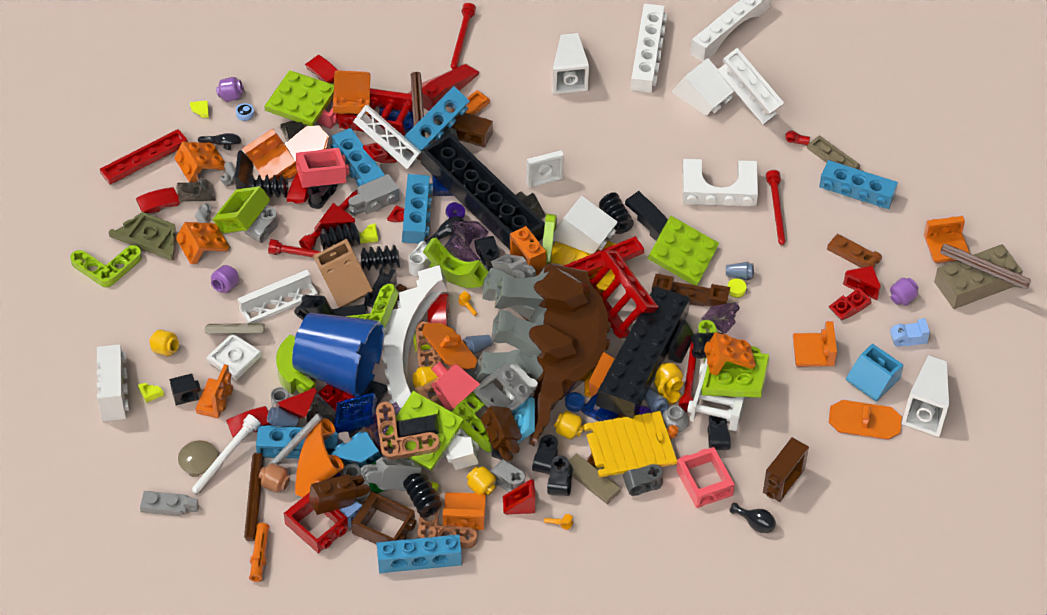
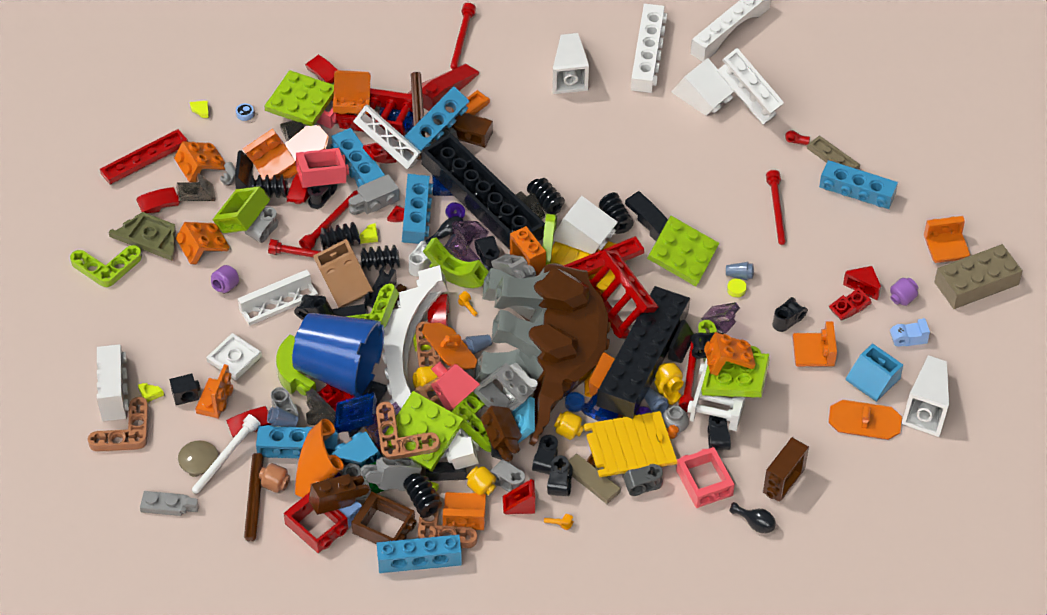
(132, 431): none -> nougat beam
(164, 342): yellow head -> none
(203, 213): light grey arm -> none
(225, 139): black piece -> none
(230, 89): medium lavender head -> none
(235, 328): tile -> none
(258, 558): orange pin -> none
(297, 439): light grey bar -> none
(299, 403): red slope -> none
(333, 217): red slope -> none
(418, 425): black tile -> none
(446, 471): none -> black slope
(544, 169): white plate -> none
(546, 195): none -> black piece
(698, 295): reddish brown slope -> none
(699, 192): white arch -> none
(788, 315): none -> black piece
(853, 252): dark orange plate -> none
(985, 266): axle -> none

